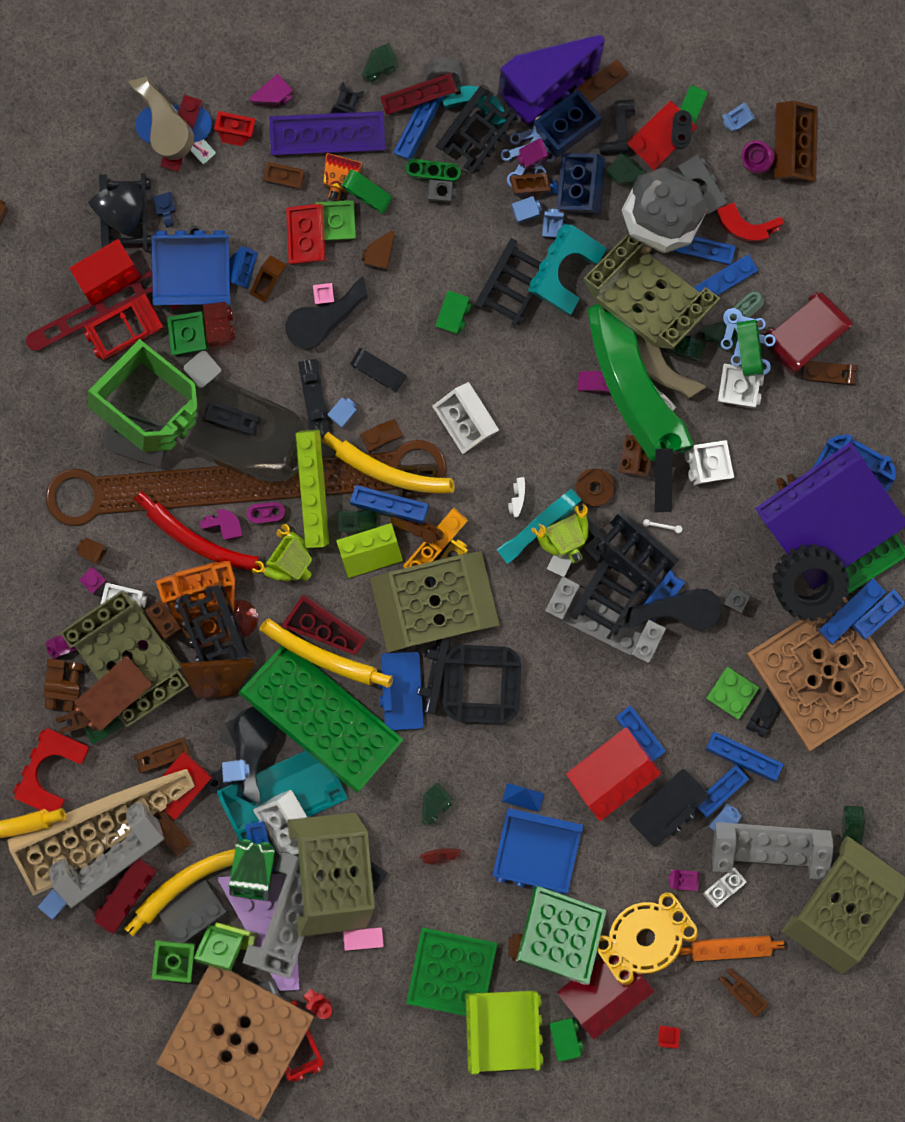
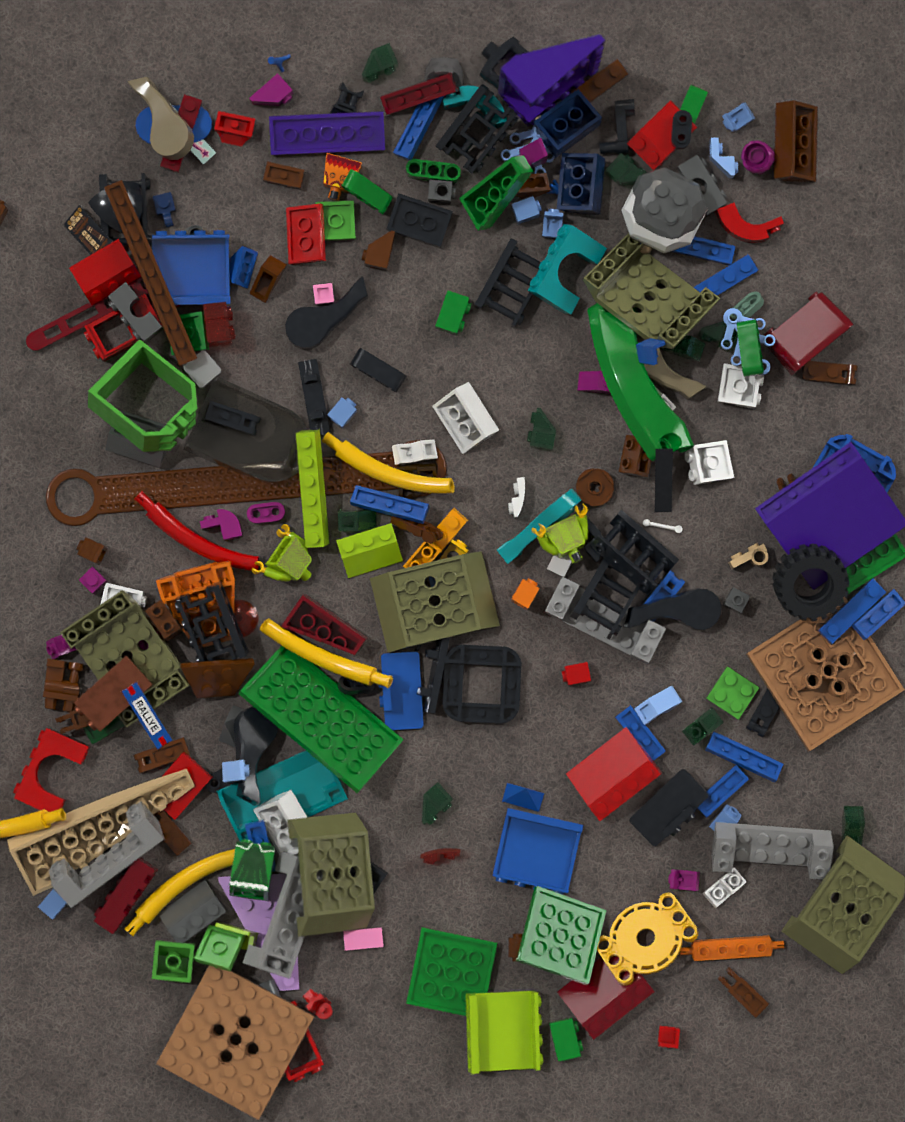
(86, 231): none -> black sticker
(123, 300): none -> dark grey arch
(146, 715): none -> sticker
(150, 272): none -> reddish brown plate
(278, 61): none -> blue bar
(354, 687): none -> black plate
(381, 435): reddish brown slope -> none
(414, 452): none -> white slope
(419, 220): none -> black plate
(494, 54): none -> black connector
(494, 193): none -> green wedge
(525, 593): none -> orange brick
(543, 431): none -> clear green slope
(576, 673): none -> red brick
(648, 350): none -> blue panel
(658, 704): none -> light blue slope
(702, 726): none -> clear green slope
(724, 163): none -> light blue slope
(739, 559): none -> tan plate

